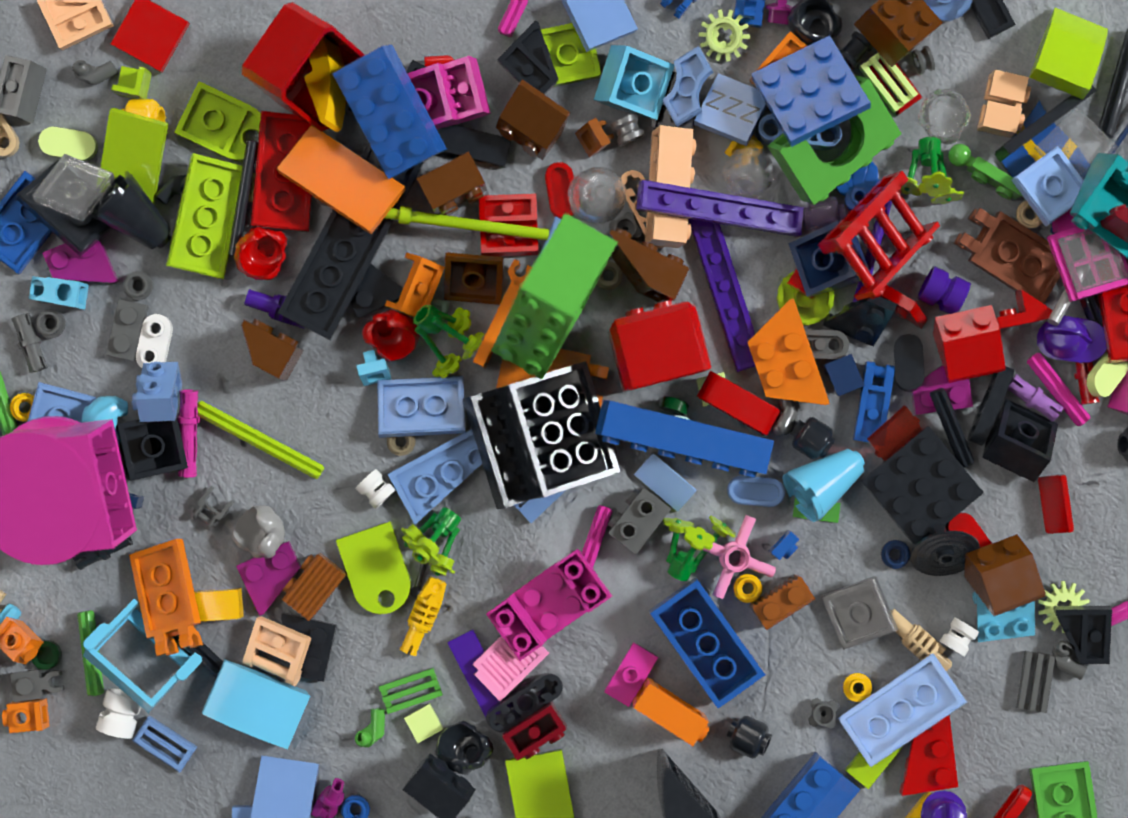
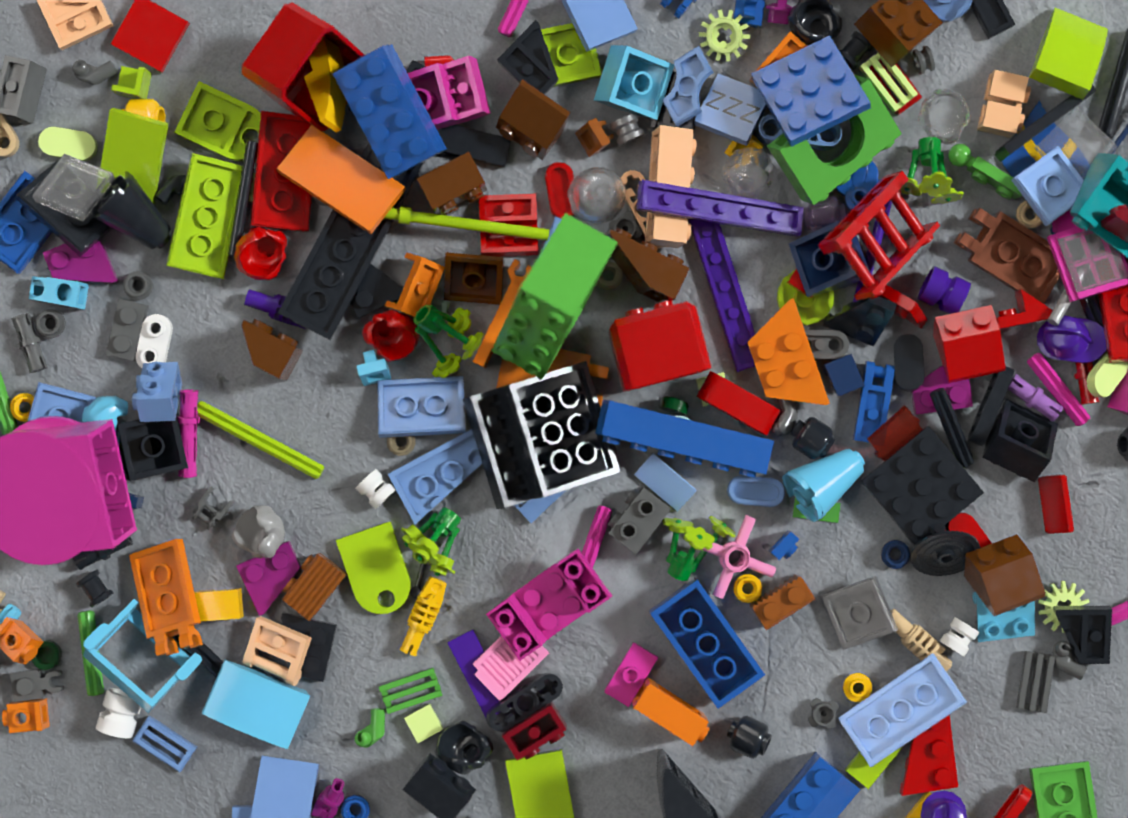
(94, 588): none -> black bush

